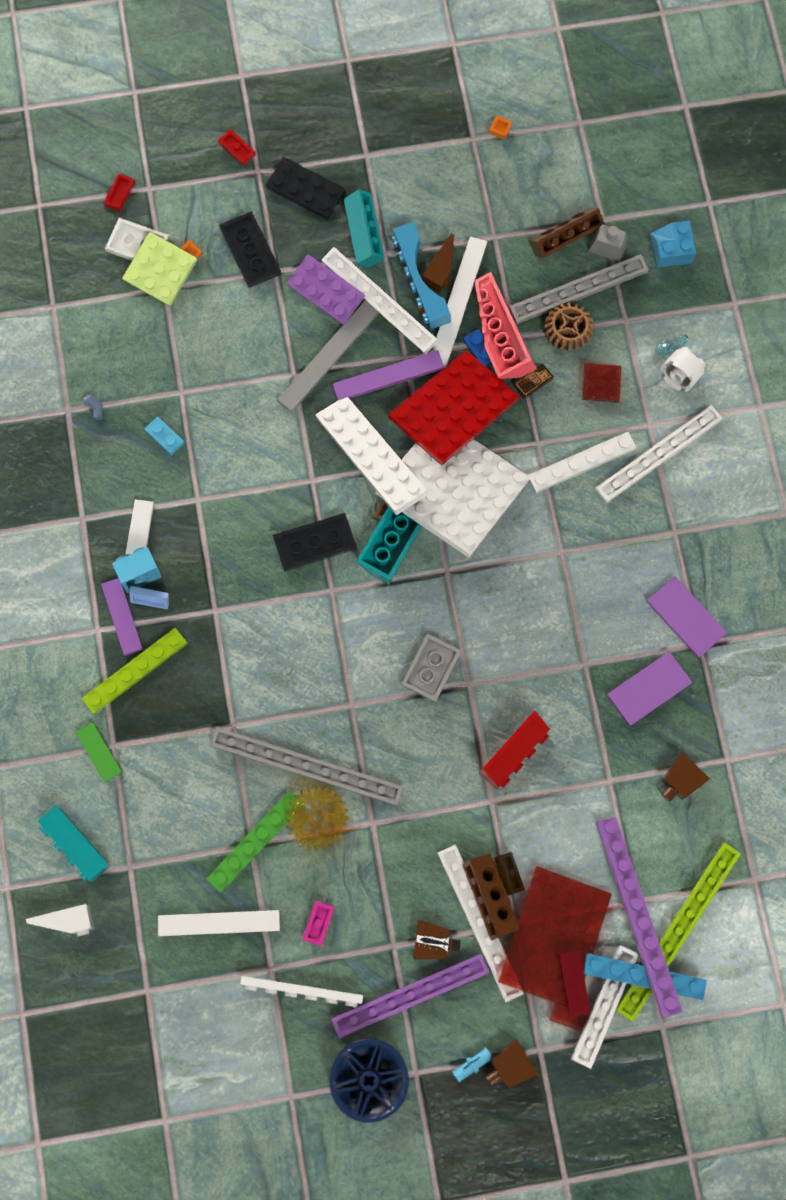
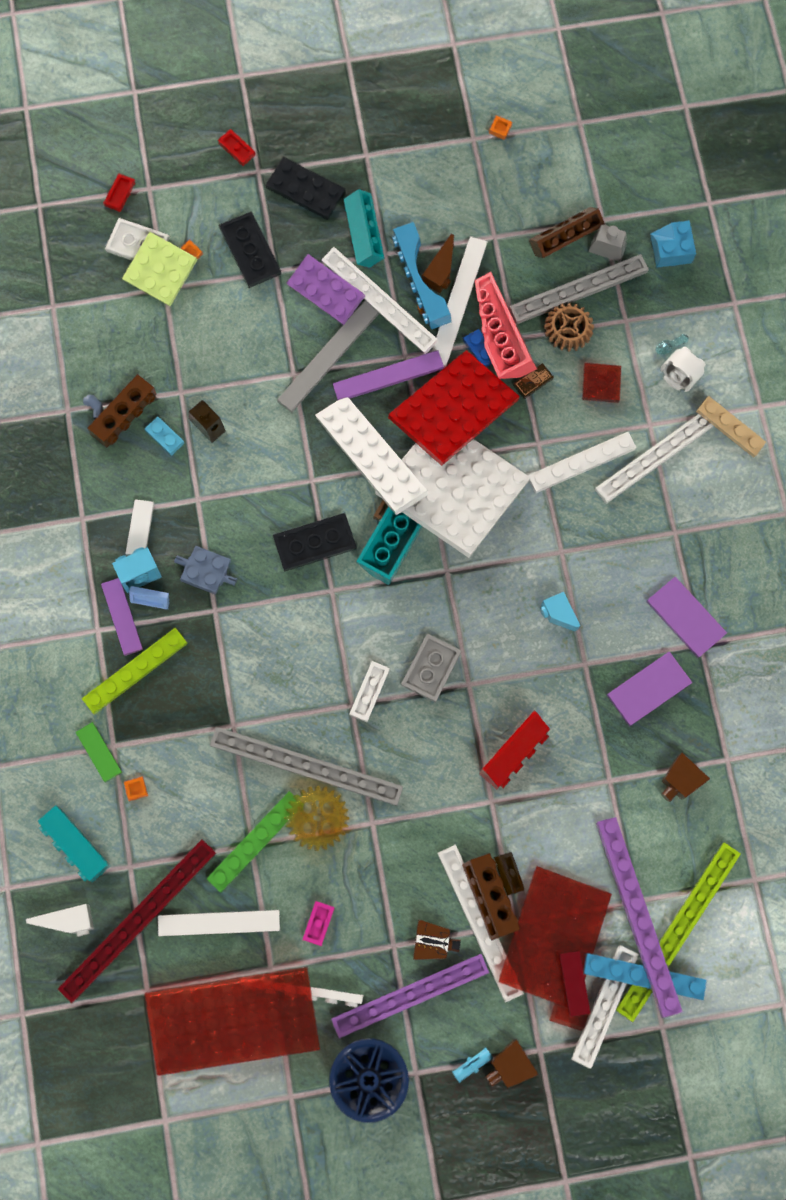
(123, 401): none -> reddish brown brick
(135, 789): none -> orange tile
(136, 921): none -> dark red plate
(204, 419): none -> dark brown torso
(205, 570): none -> sand blue plate
(232, 1021): none -> clear red plate
(369, 691): none -> white plate
(560, 612): none -> medium azure slope
(731, 426): none -> tan plate

